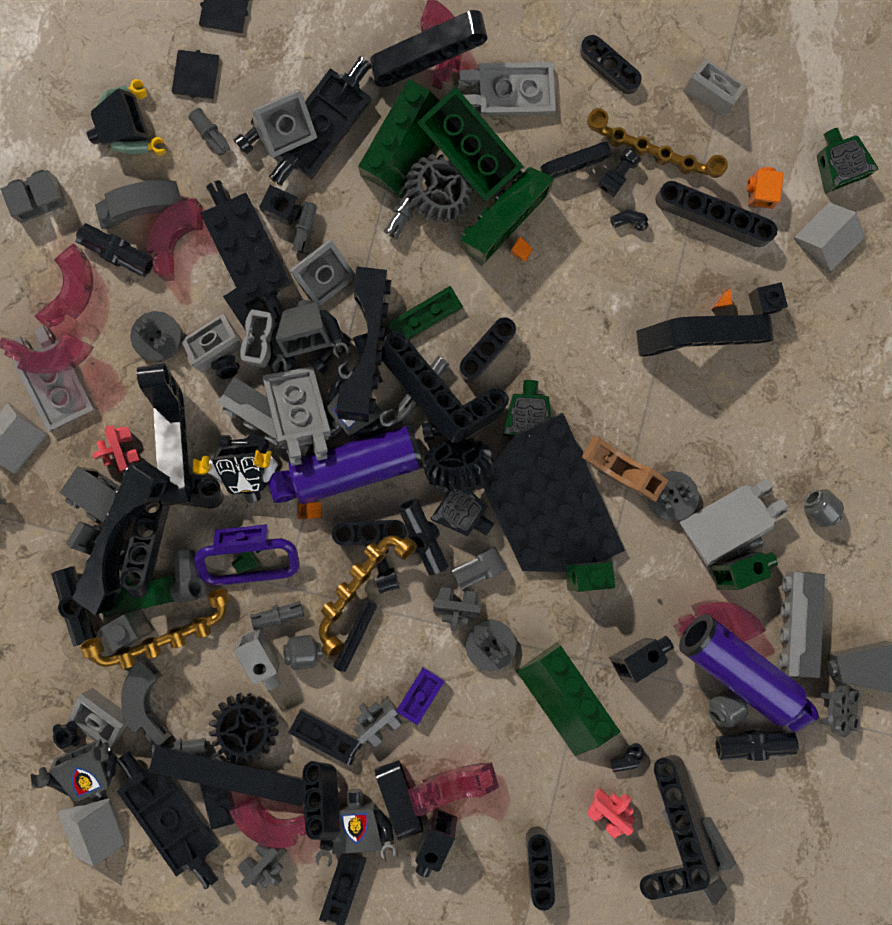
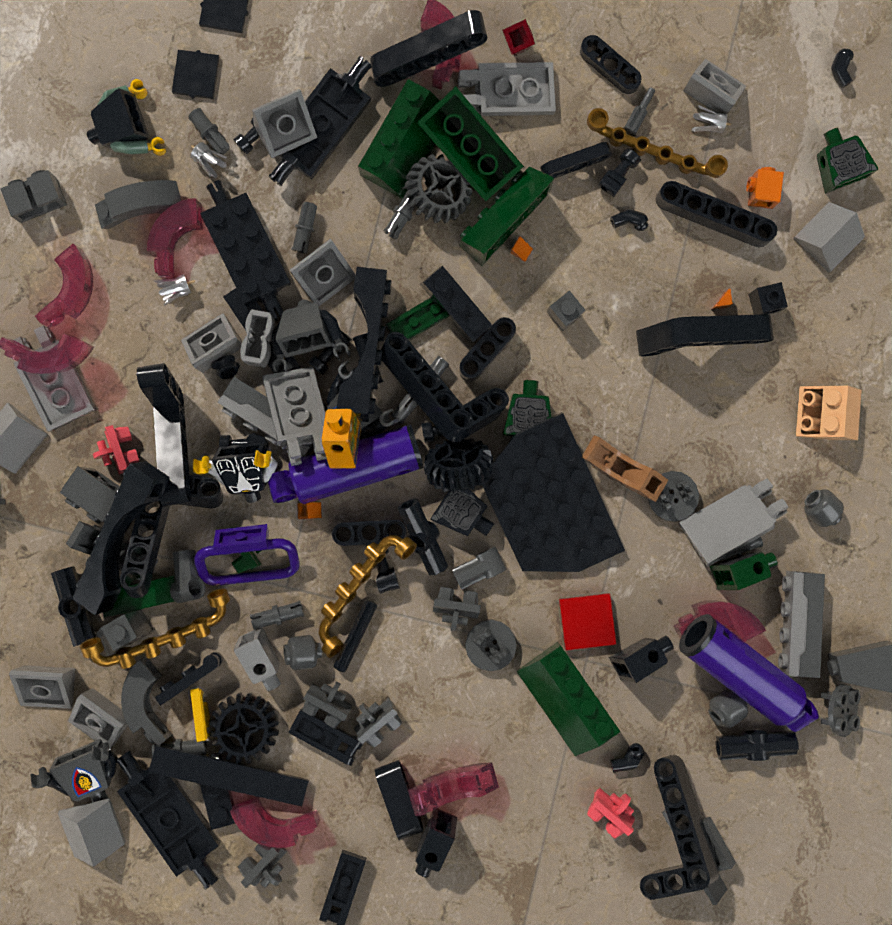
(44, 686): none -> light grey slope
(60, 738): black plate -> none
(114, 250): black piece -> none
(164, 345): dark grey plate -> none
(174, 288): none -> flat silver piece
(190, 676): none -> black plate
(200, 714): none -> yellow tile
(202, 153): none -> flat silver piece
(273, 198): black brick -> none
(321, 801): black beam -> none
(329, 700): none -> dark grey hips
(342, 429): none -> light orange torso
(361, 830): dark grey torso -> none
(420, 695): dark purple plate -> none
(456, 303): none -> black arch
(519, 37): none -> dark red brick
(545, 879): black beam -> none
(566, 310): none -> dark grey brick
(587, 621): none -> red tile
(590, 576): dark green torso -> none
(638, 114): none -> dark grey axle
(717, 121): none -> flat silver piece
(828, 412): none -> light nougat slope
(840, 65): none -> black arm

